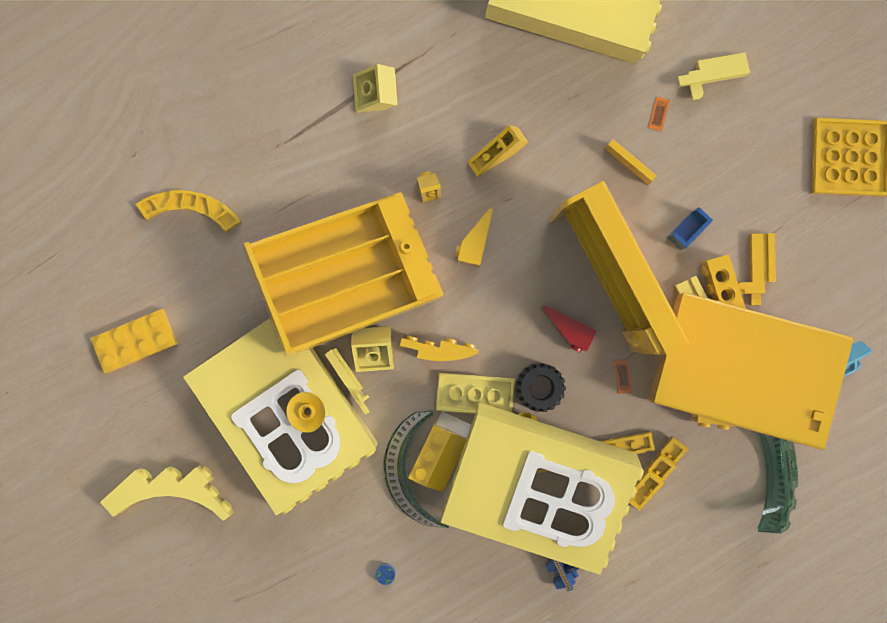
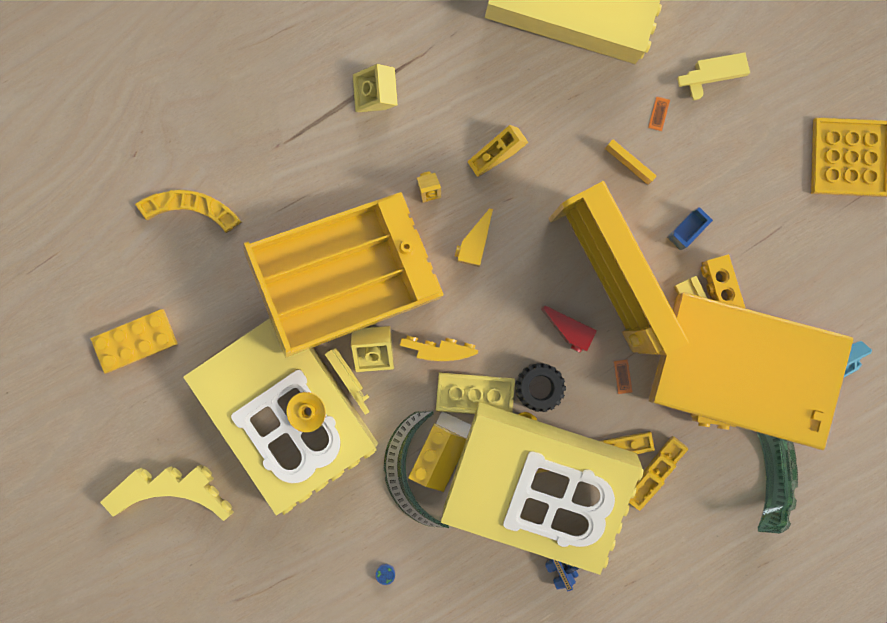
(761, 266): yellow piece -> none

